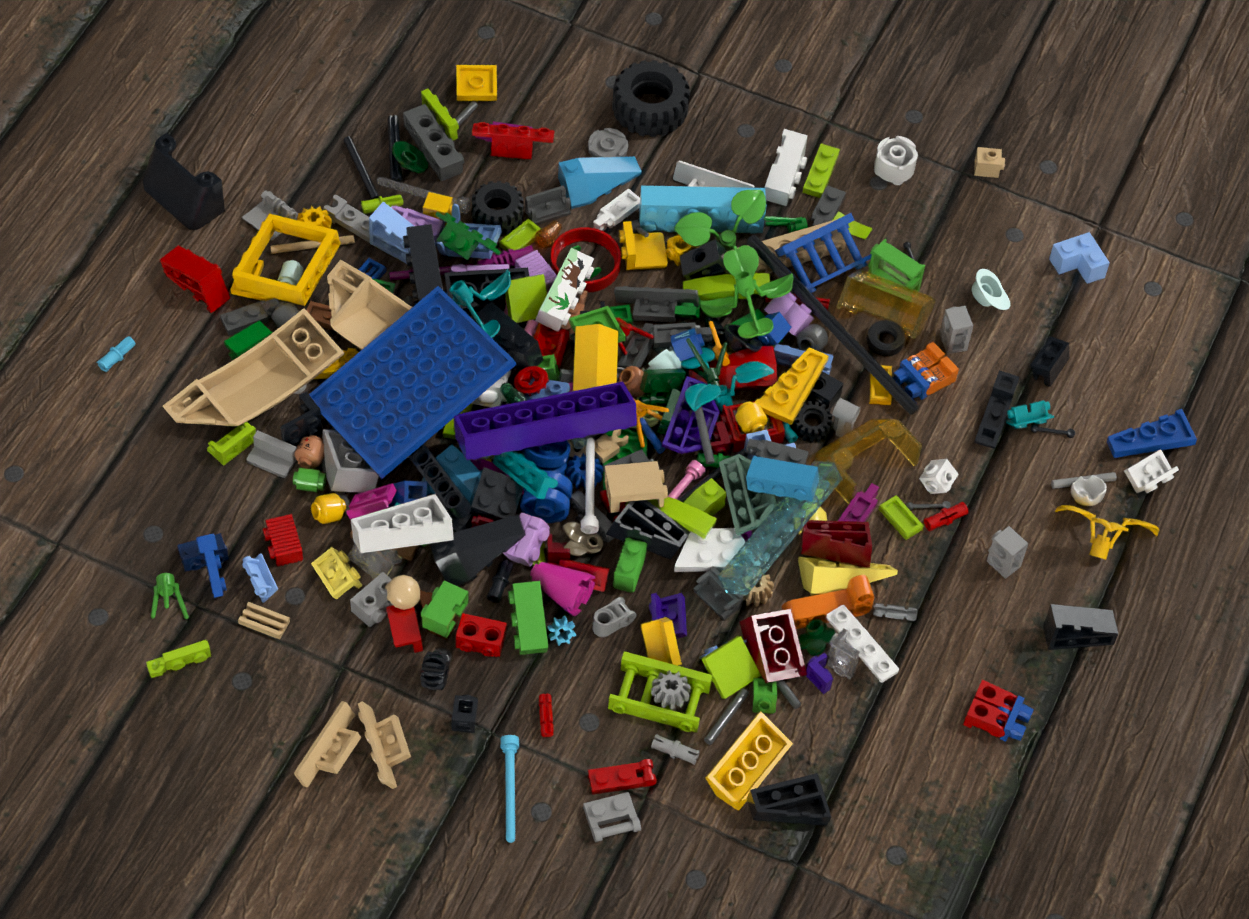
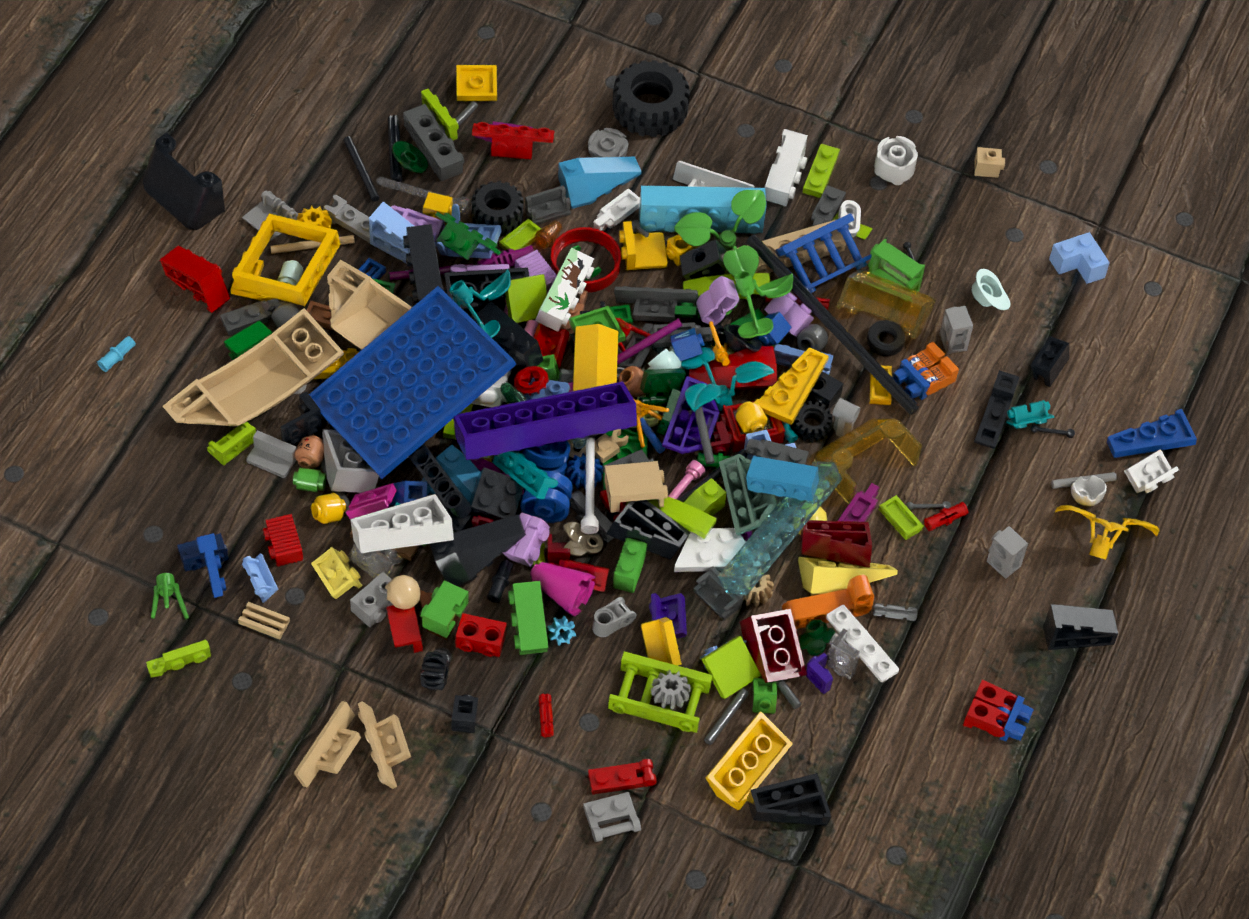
(371, 205): lime axle -> none
(509, 745): medium azure piece -> none
(648, 341): none -> magenta bar
(675, 749): light grey pin -> none
(710, 375): dark green plant -> none
(717, 300): none -> lavender brick
(793, 224): green plant -> none
(851, 207): none -> white plate
(938, 476): white brick -> none

